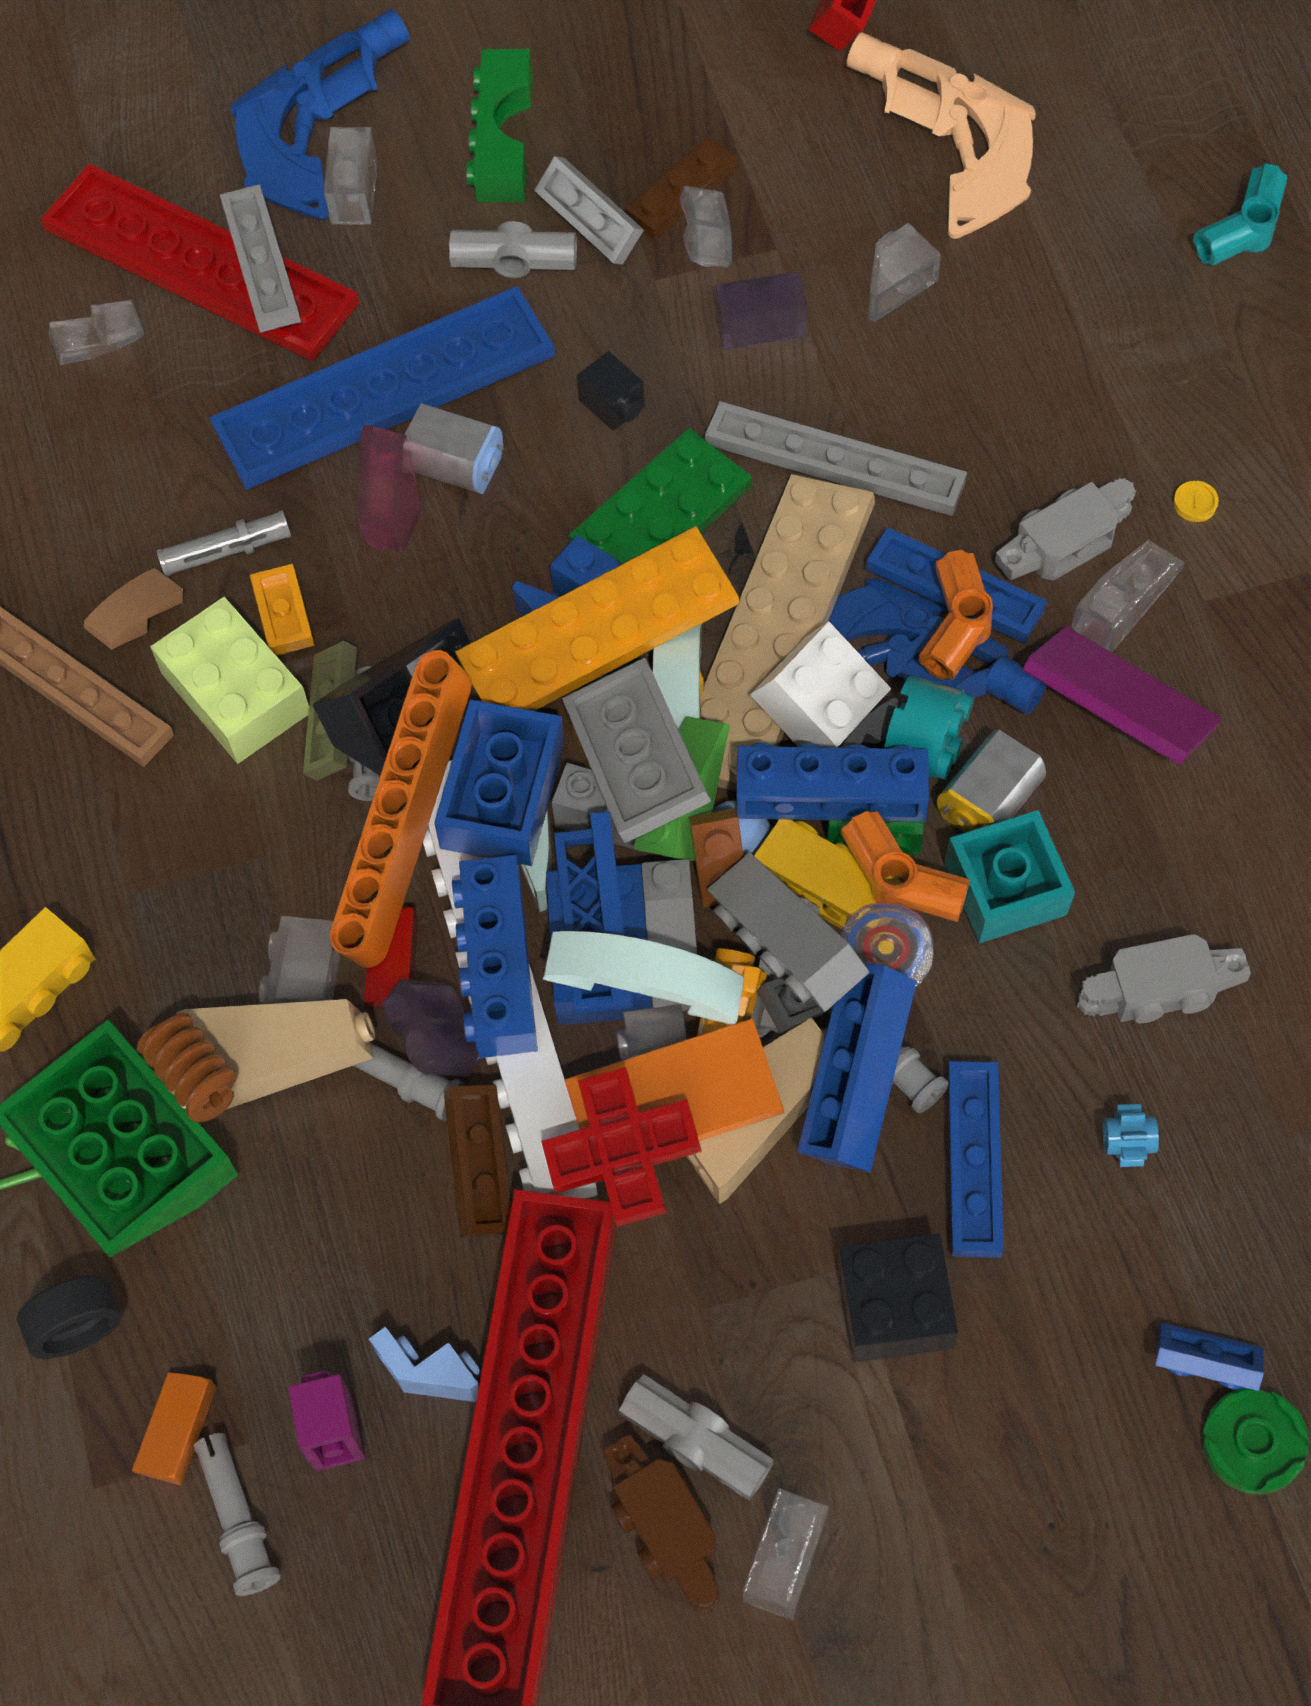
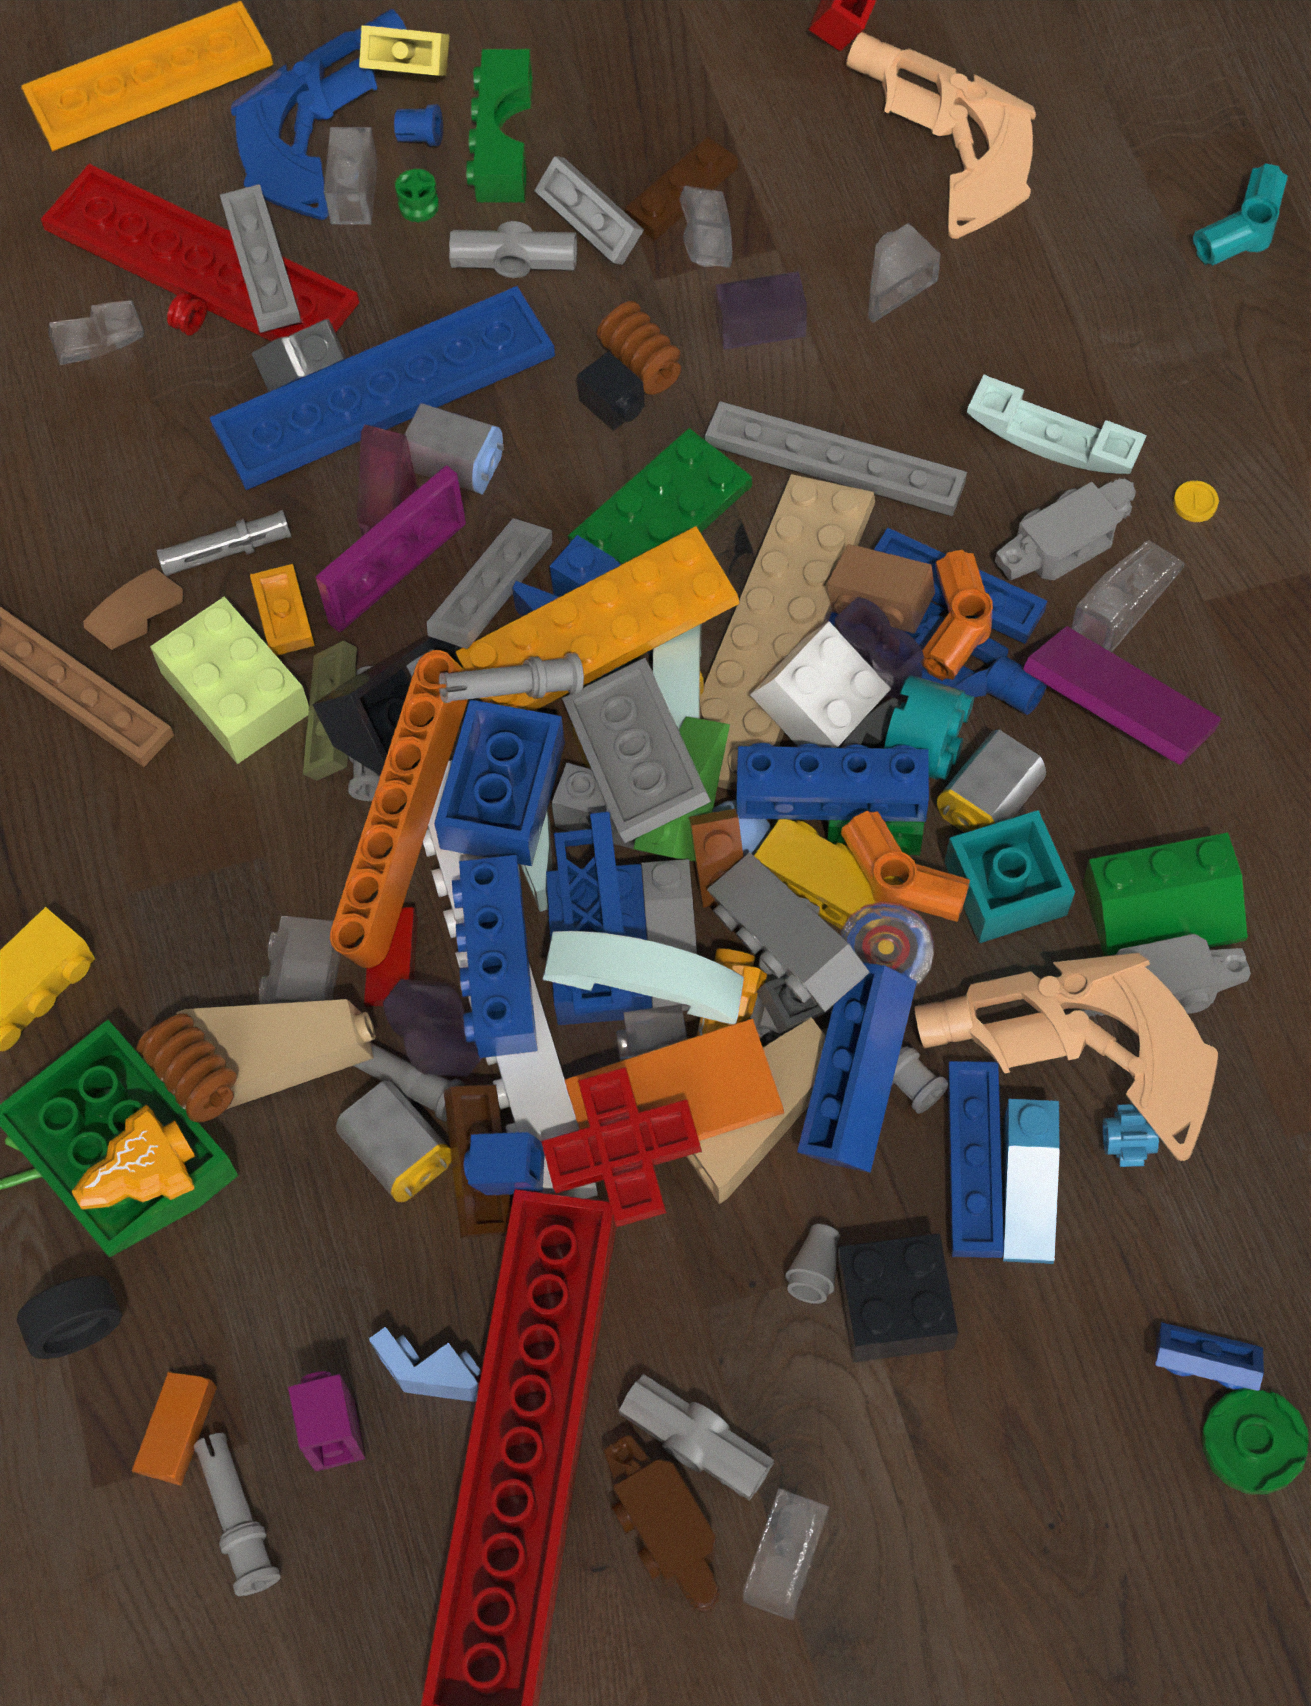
(138, 1165): none -> light orange rock
(146, 75): none -> light orange plate
(186, 313): none -> red bush
(298, 355): none -> dark grey slope
(391, 549): none -> magenta tile
(394, 1141): none -> flat silver piece
(404, 50): none -> light yellow slope
(417, 195): none -> green wheel
(419, 125): none -> blue bush
(489, 583): none -> light grey plate
(505, 1163): none -> blue brick
(532, 677): none -> light grey pin
(640, 346): none -> dark orange piece
(814, 1268): none -> light grey cone
(885, 648): none -> clear purple brick
(891, 582): none -> medium nougat brick
(1030, 1180): none -> slope
(1052, 434): none -> light aqua slope
(1167, 894): none -> green slope
(1173, 1063): none -> light nougat piece

